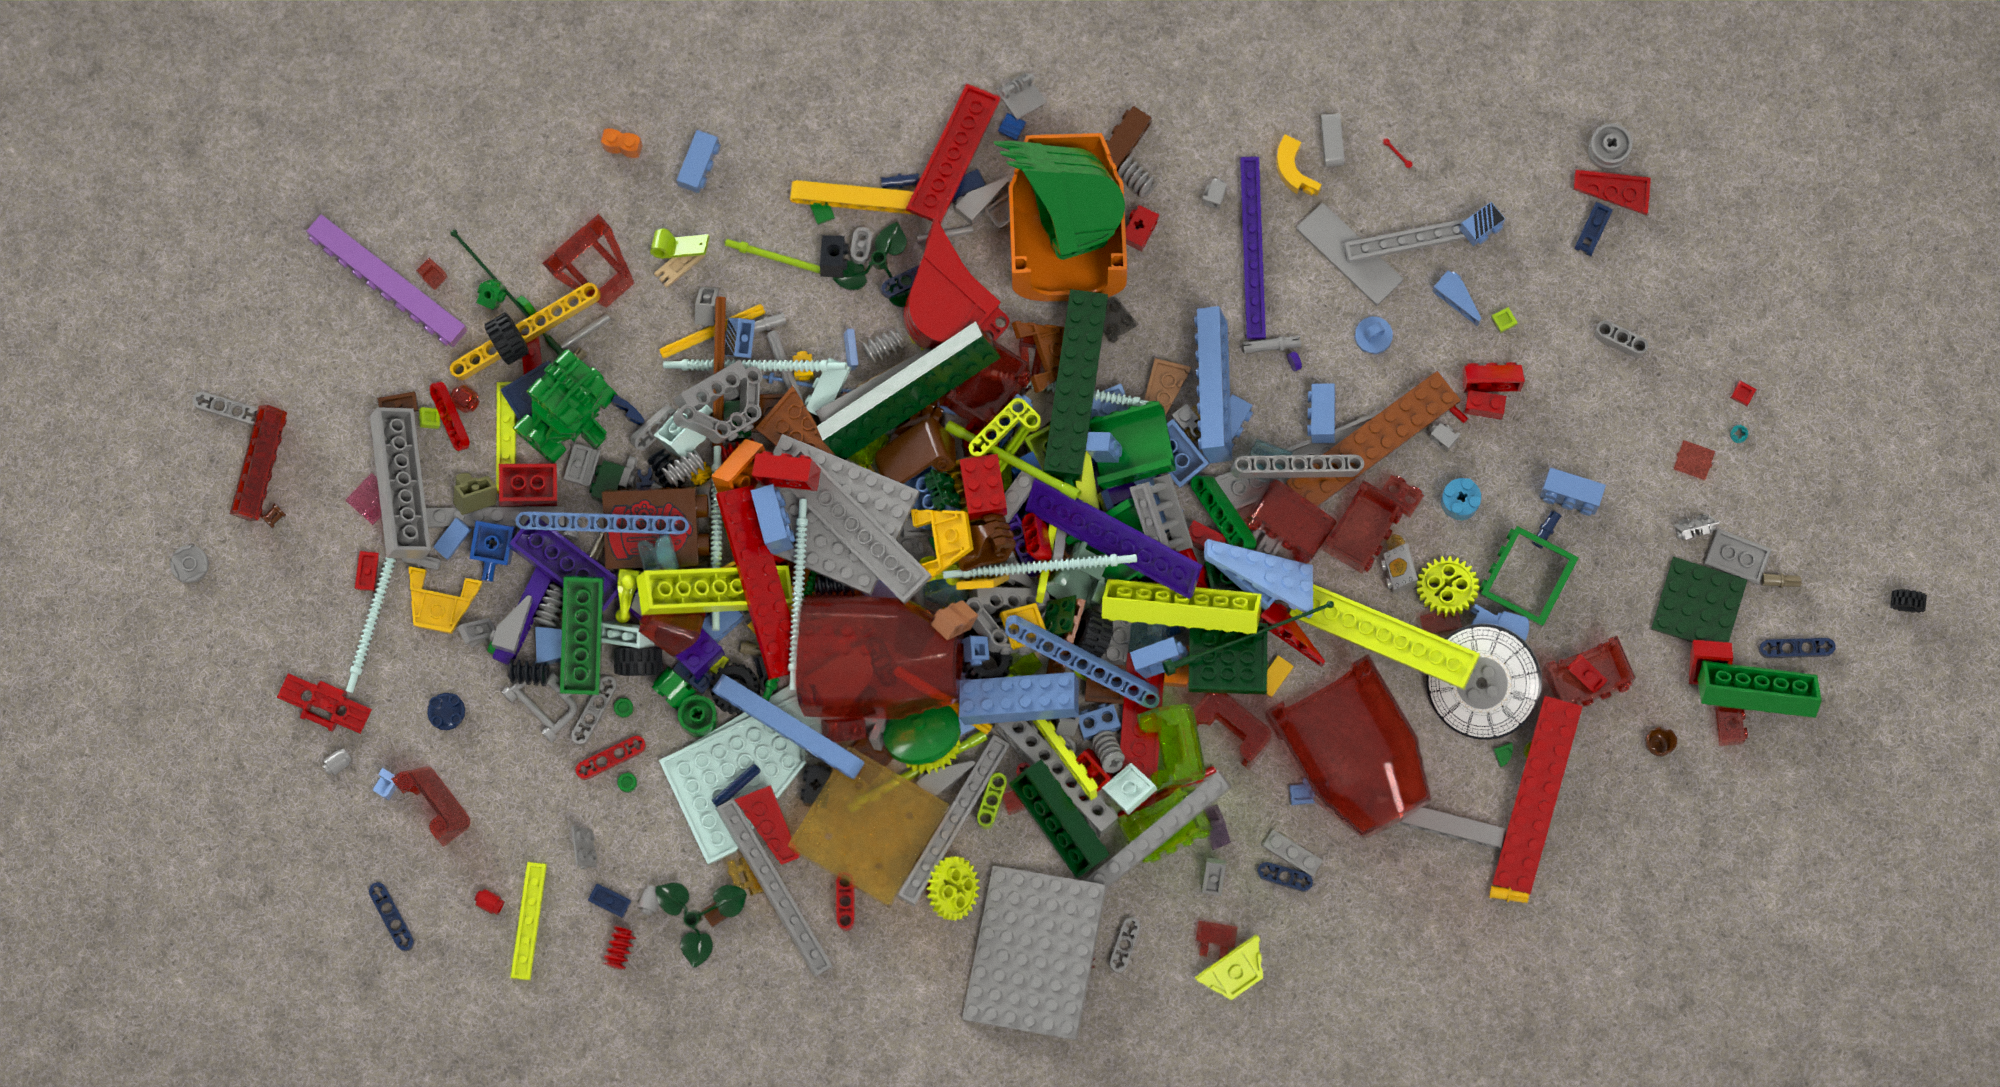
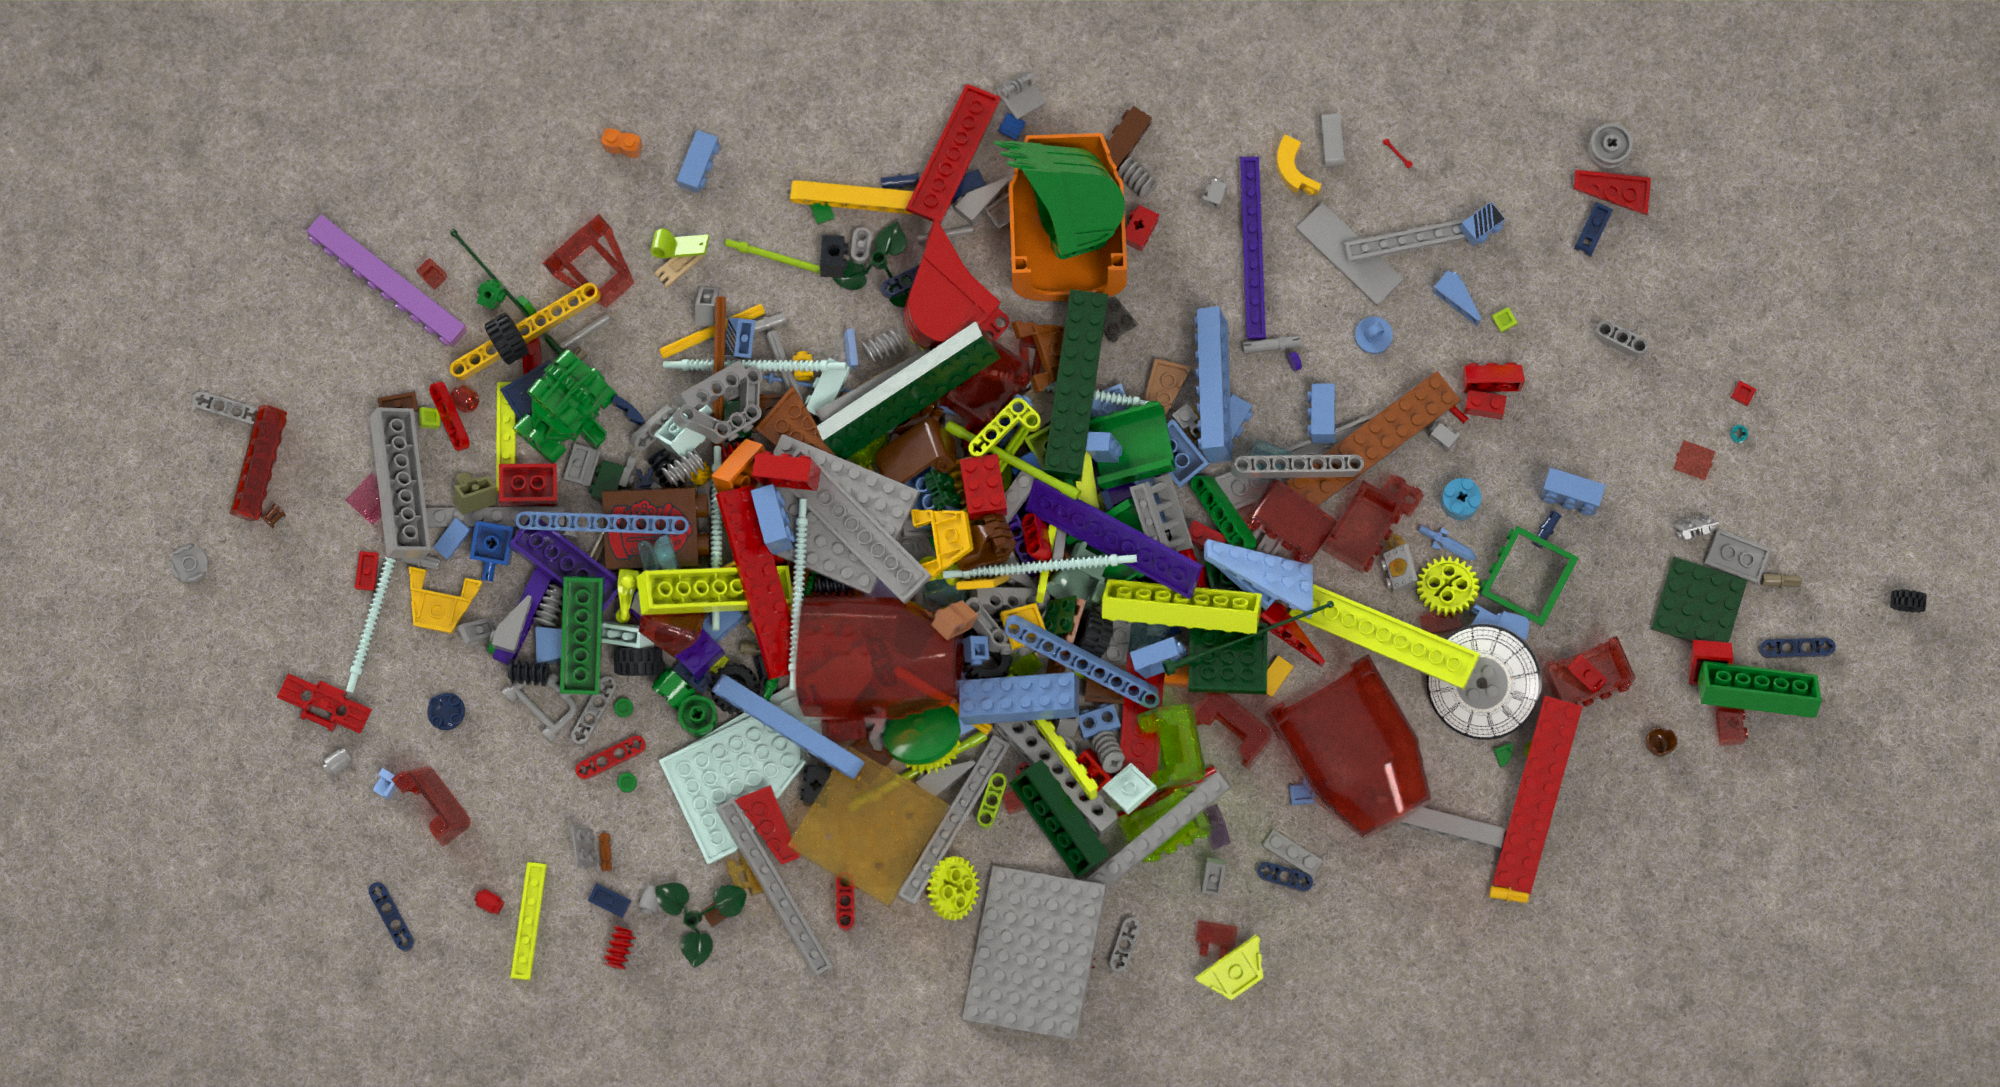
(605, 852): none -> dark orange axle
(736, 785): dark blue axle -> none
(1448, 543): none -> medium blue sword

